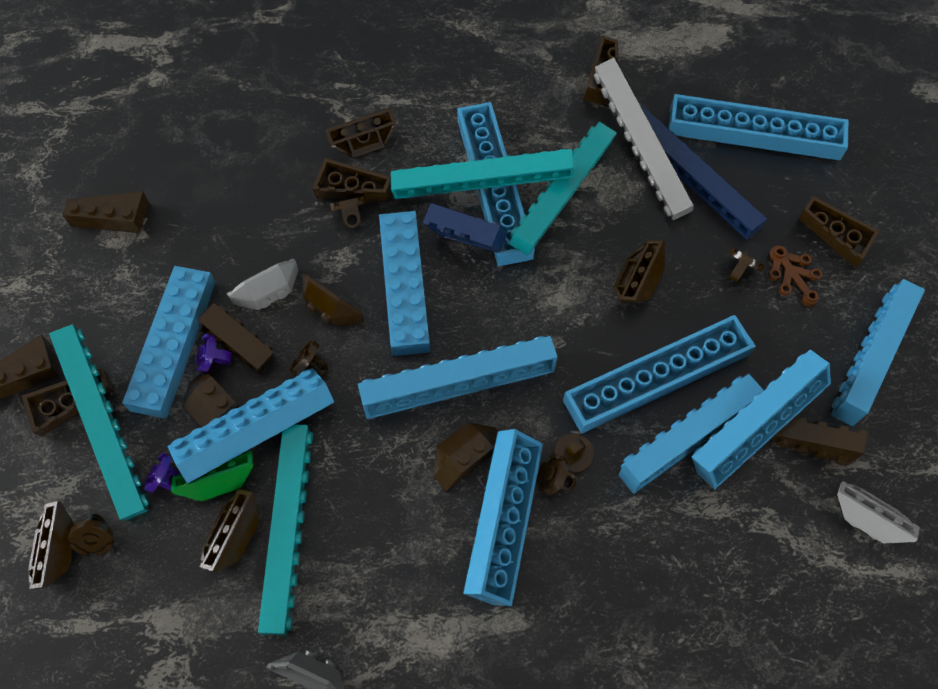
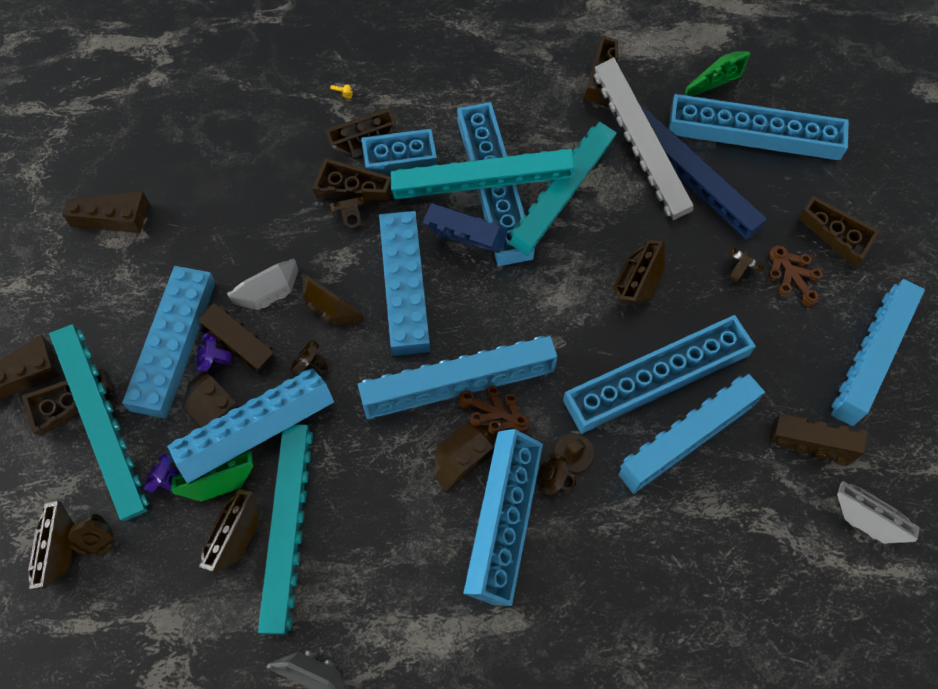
(346, 90): none -> yellow hand
(399, 151): none -> dark azure brick
(496, 412): none -> reddish brown plant
(722, 71): none -> green wedge
(762, 419): dark azure brick -> none

